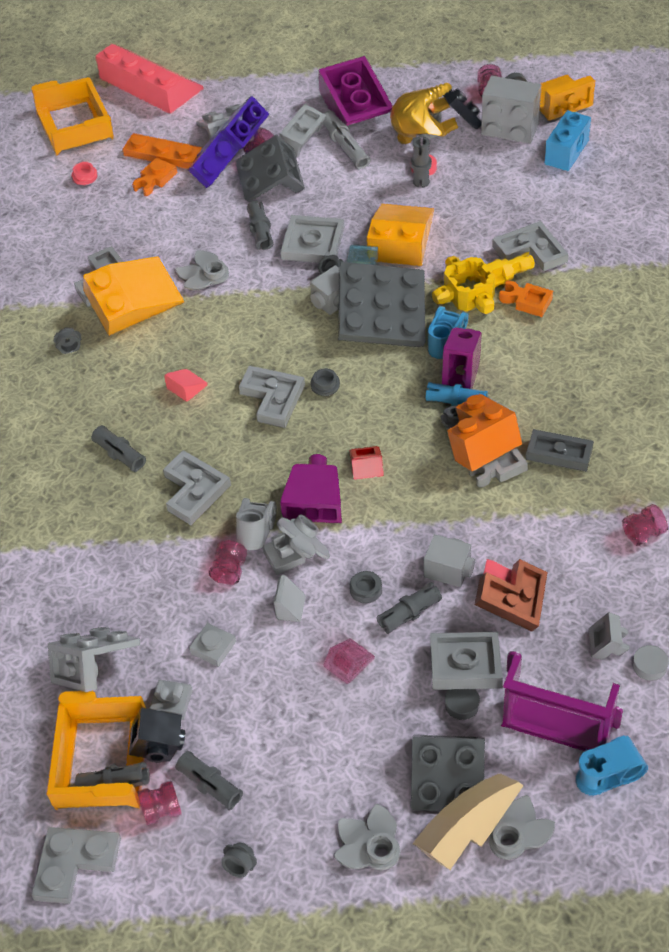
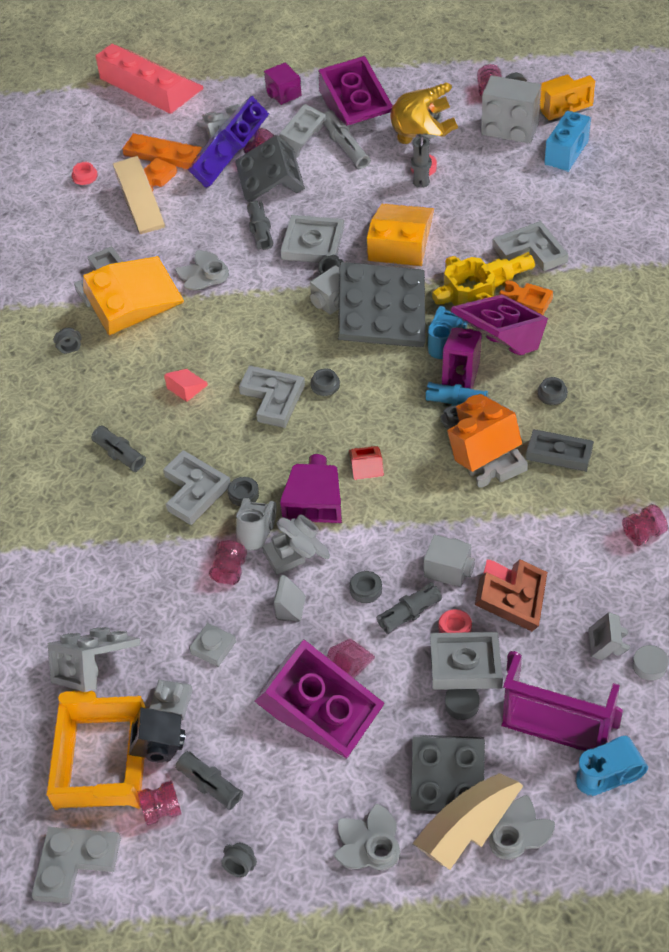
(55, 96): light orange piece -> none
(129, 774): dark grey pin -> none
(138, 195): none -> tan slope
(243, 488): none -> dark grey tile
(282, 83): none -> magenta brick
(319, 700): none -> magenta slope
(363, 254): clear light blue tile -> none
(454, 622): none -> coral tile
(468, 111): black plate -> none
(504, 322): none -> magenta slope
(552, 391): none -> dark grey plate

